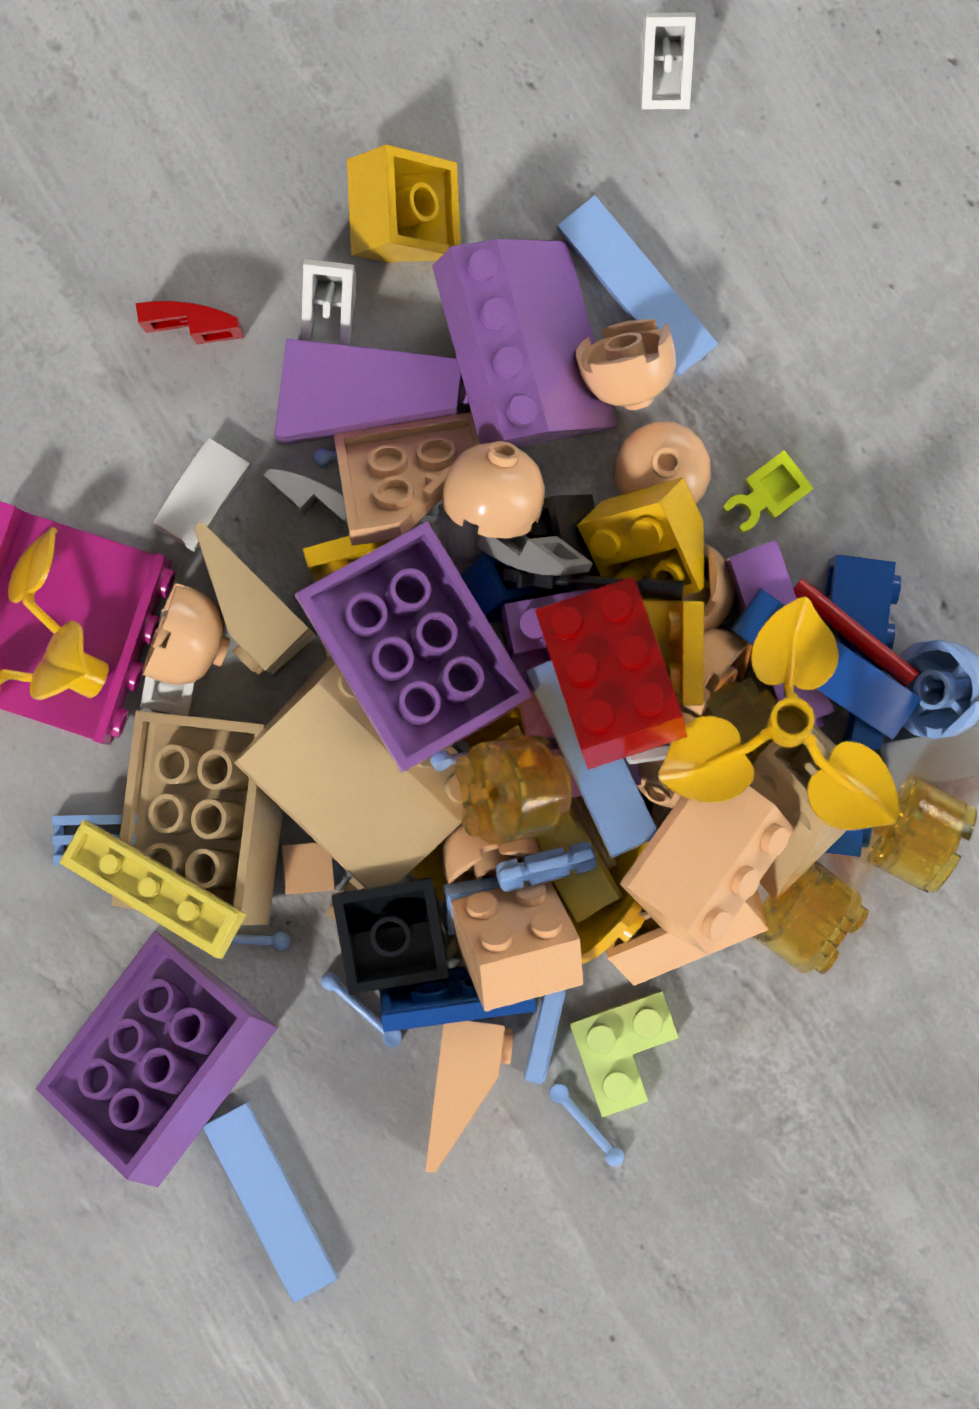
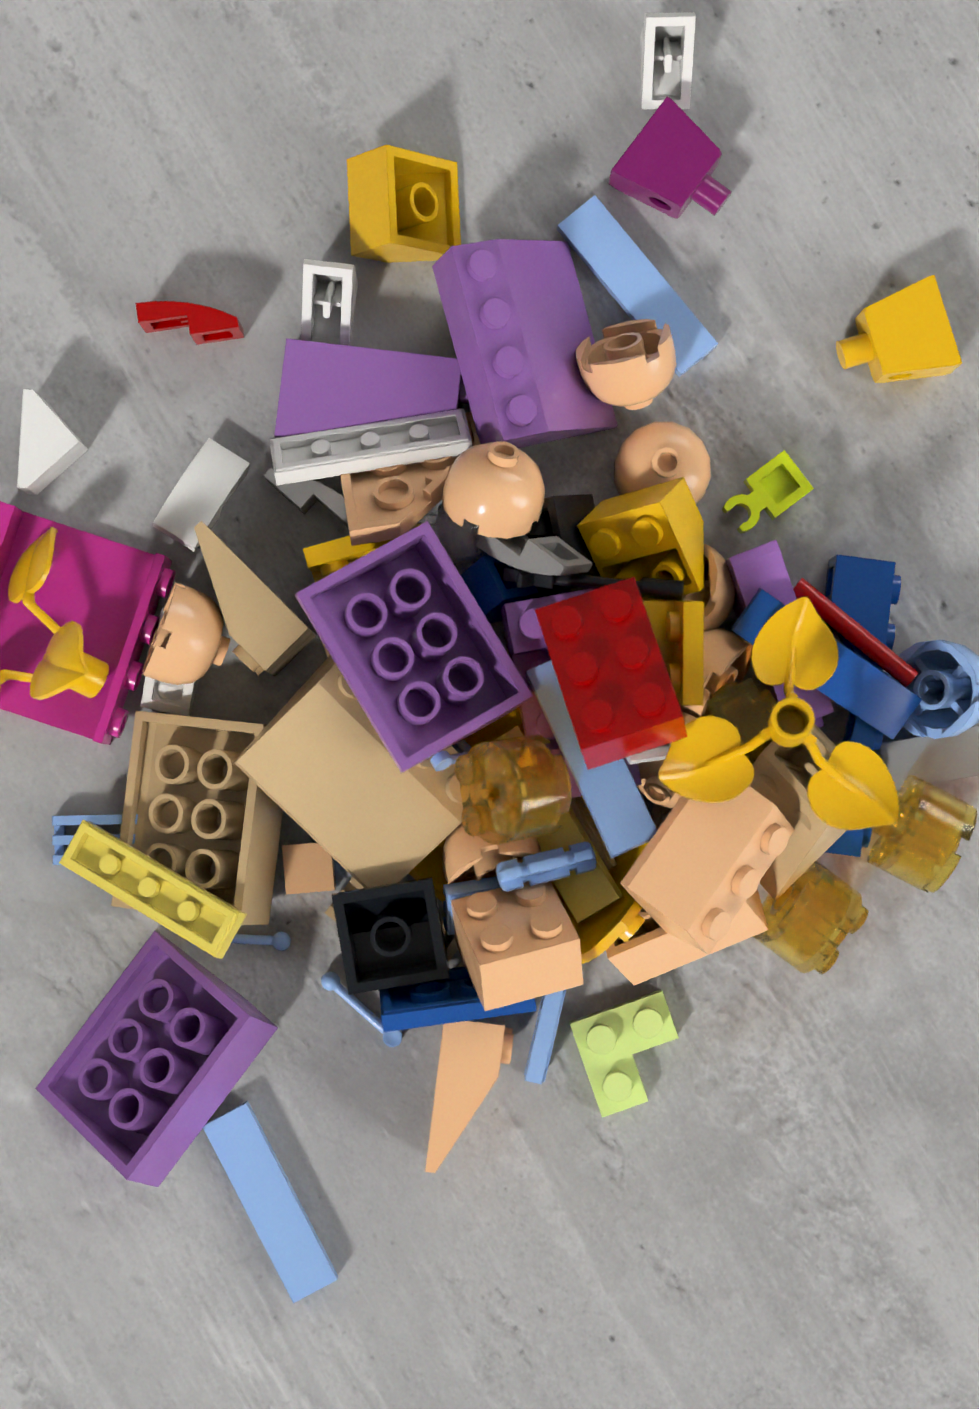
(45, 445): none -> white slope
(369, 446): none -> white tile
(560, 1094): light blue hinge -> none
(671, 165): none -> magenta torso
(903, 336): none -> yellow torso

